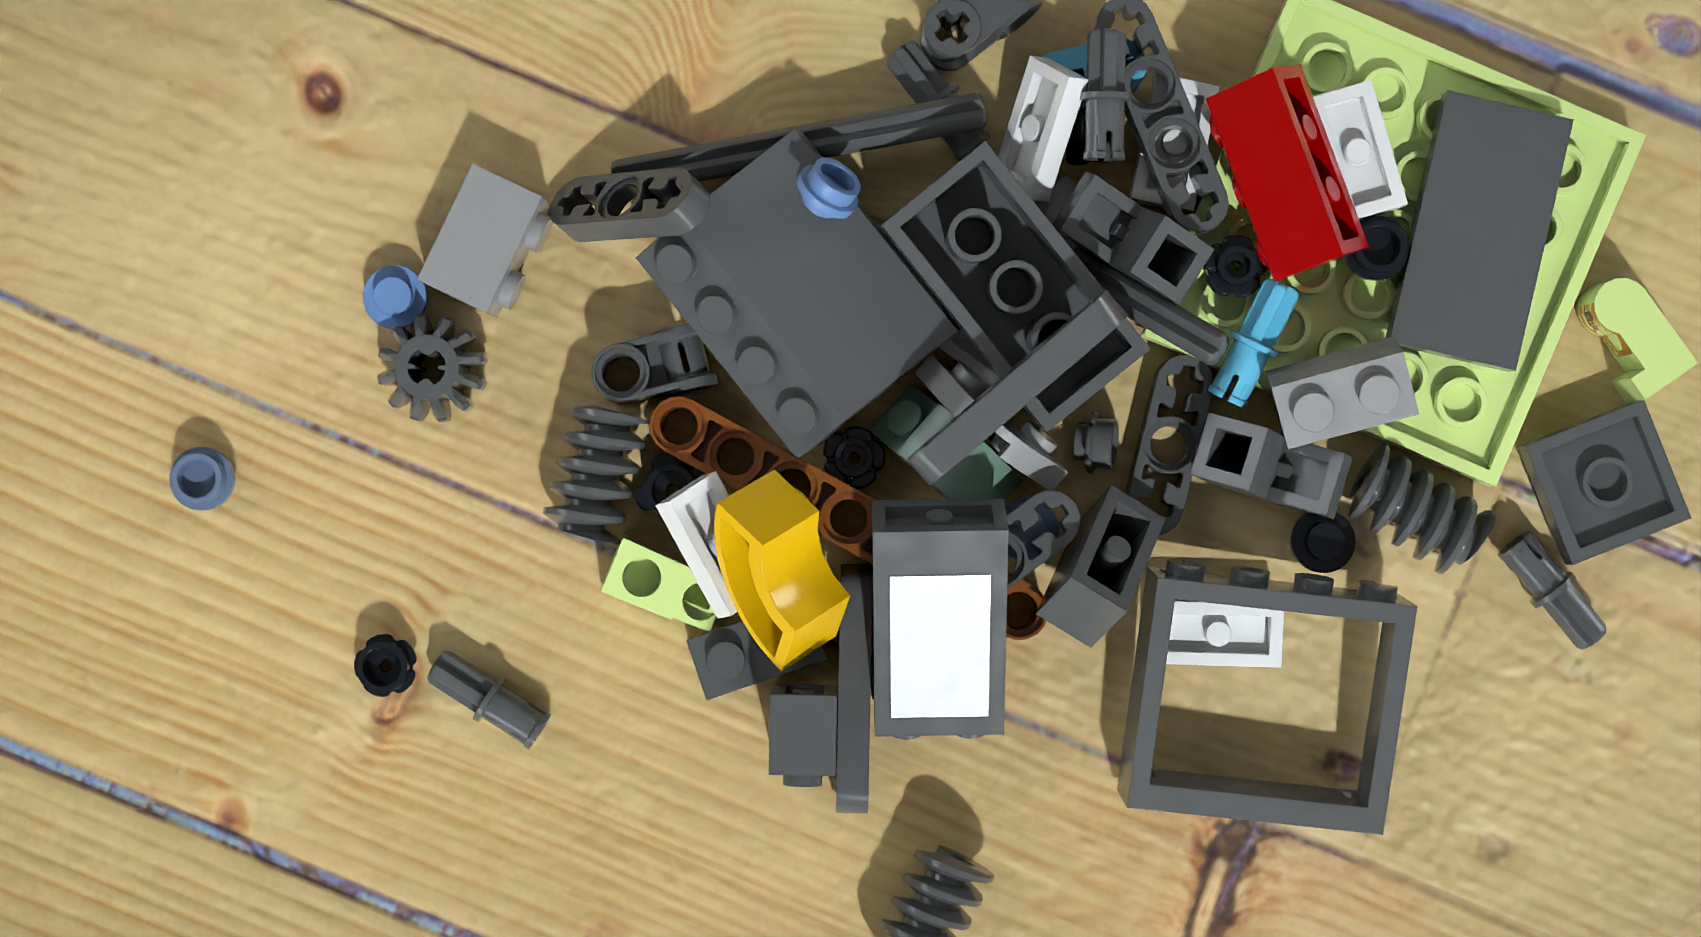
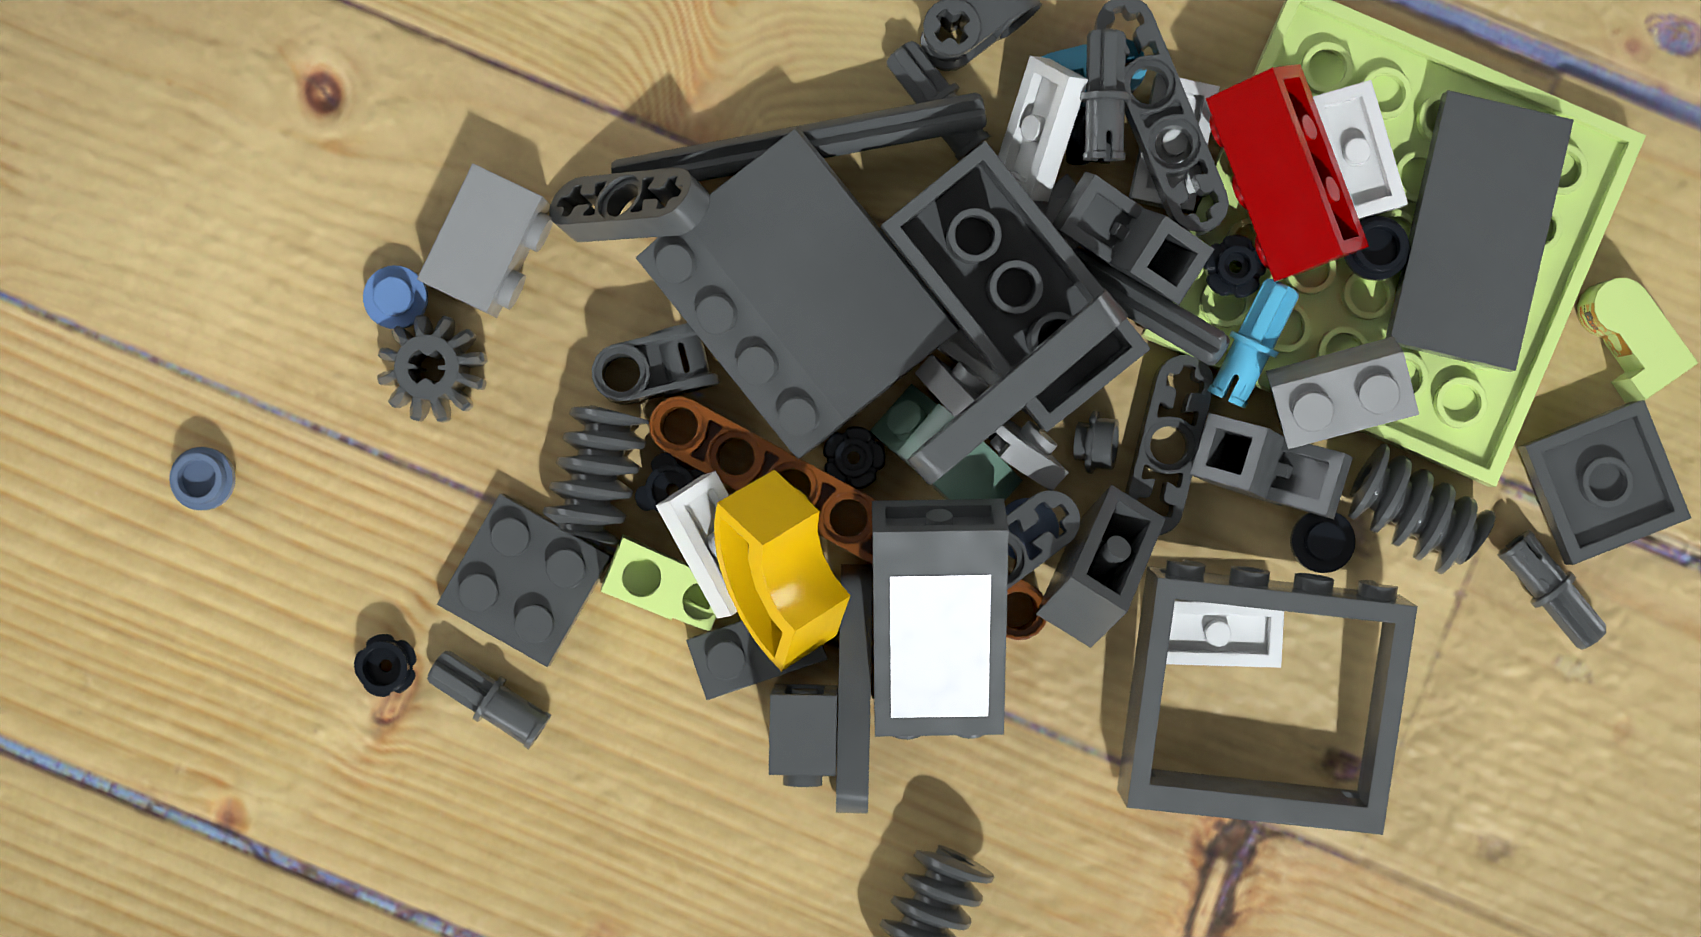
(524, 580): none -> dark grey plate
(829, 188): medium blue plate -> none

